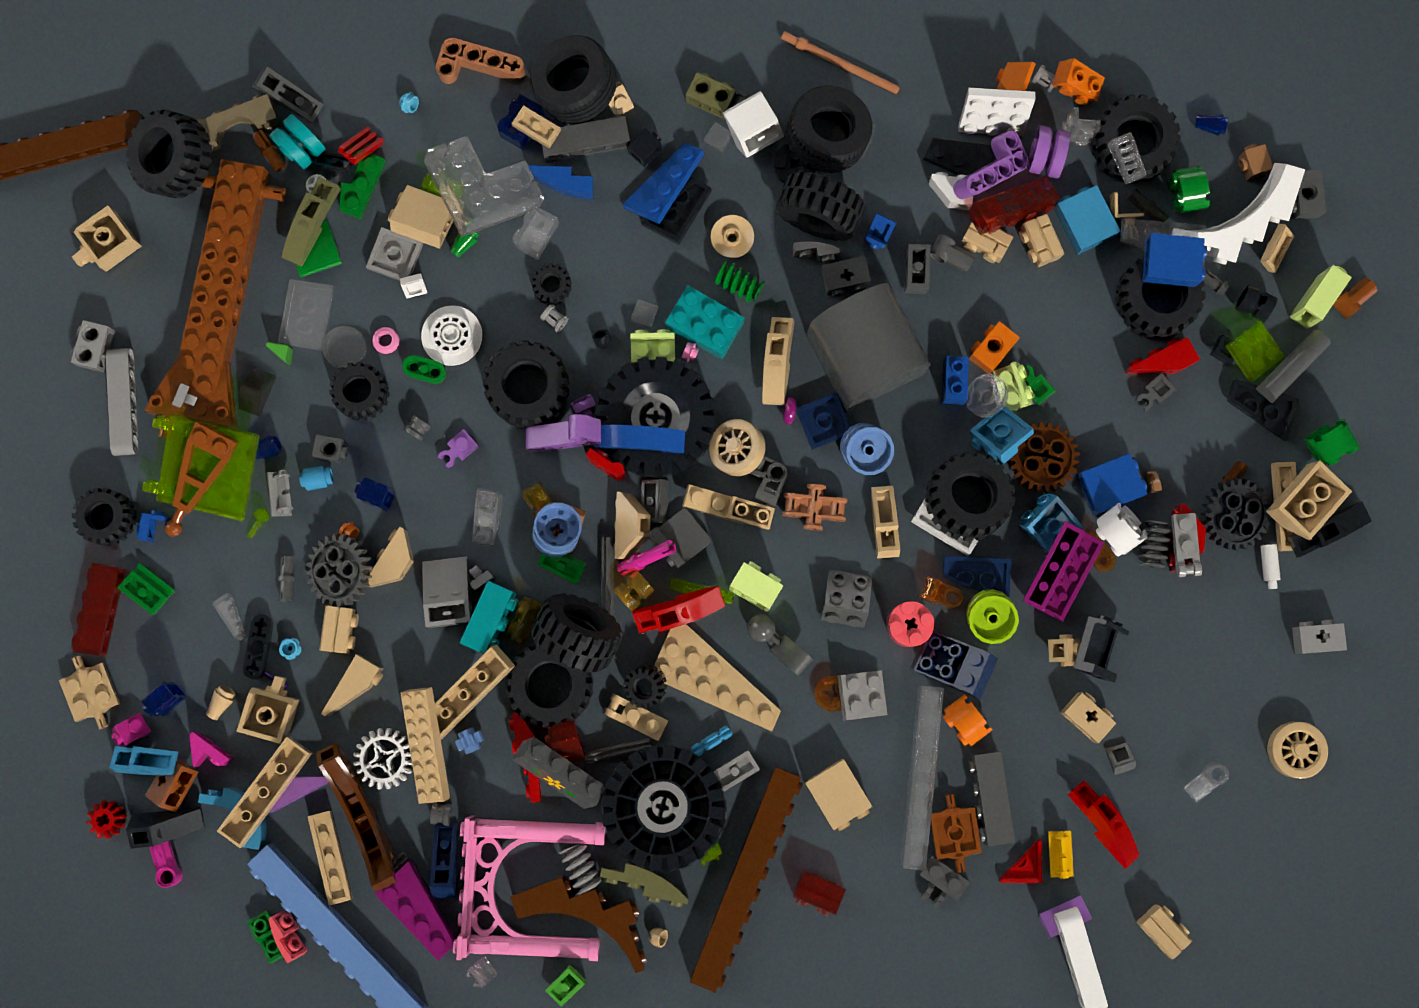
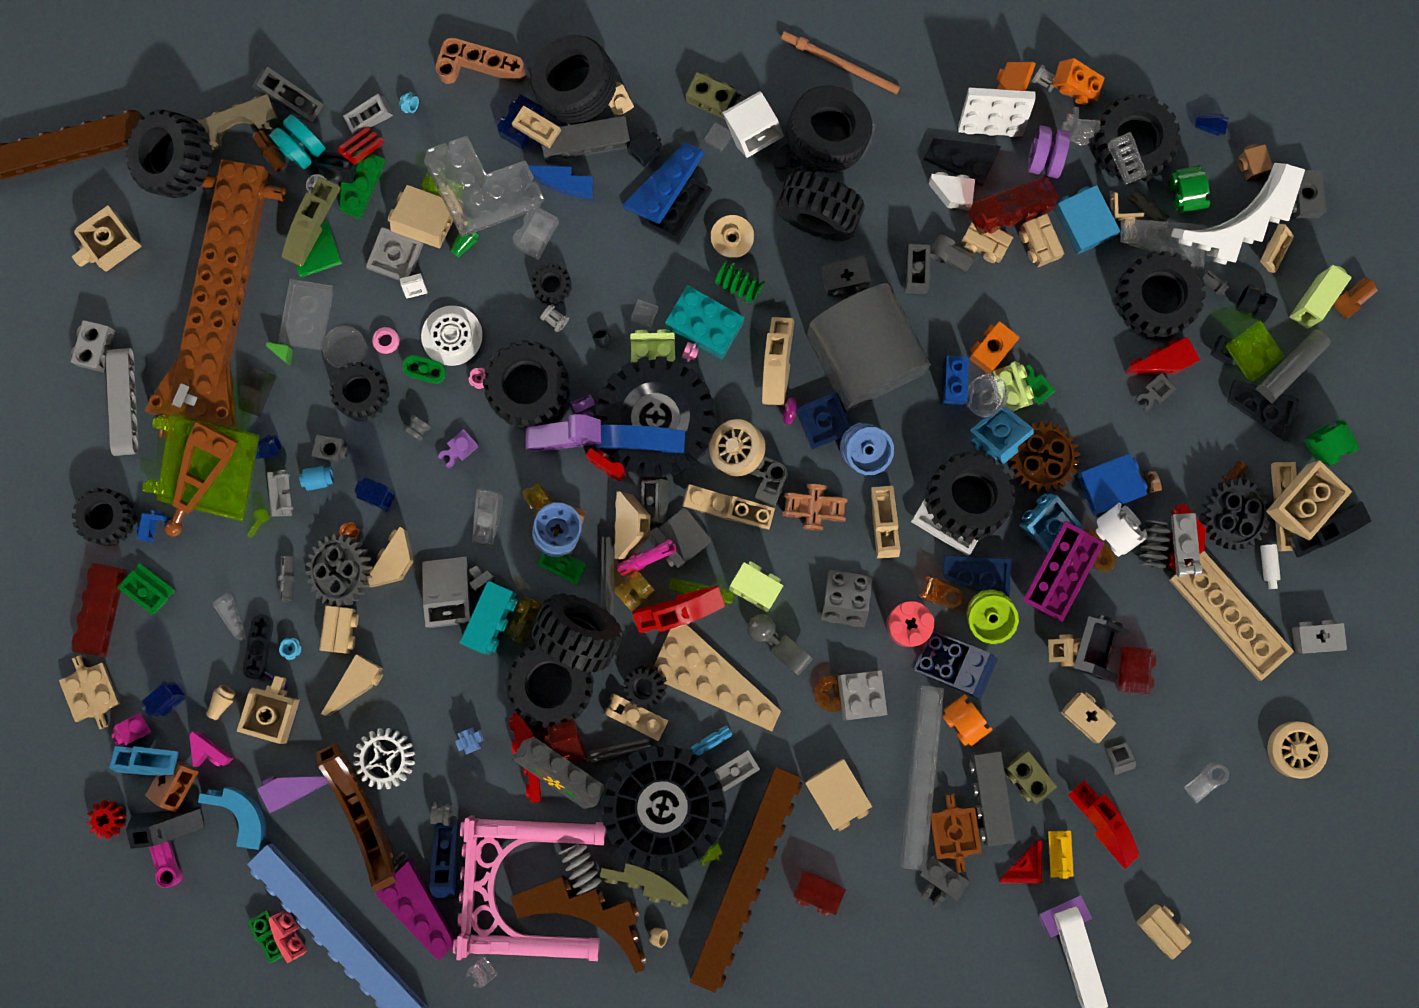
(264, 792): tan piece -> none
(330, 857): tan plate -> none
(372, 103): none -> light grey slope
(425, 745): tan piece -> none
(471, 688): tan piece -> none
(474, 374): none -> bright pink plate
(566, 985): bright green slope -> none
(824, 252): light grey slope -> none
(880, 231): blue bracket -> none
(1010, 160): medium lavender beam -> none
(1033, 773): none -> olive brick
(1136, 670): none -> clear red brick
(1174, 260): blue brick -> none
(1233, 618): none -> tan plate

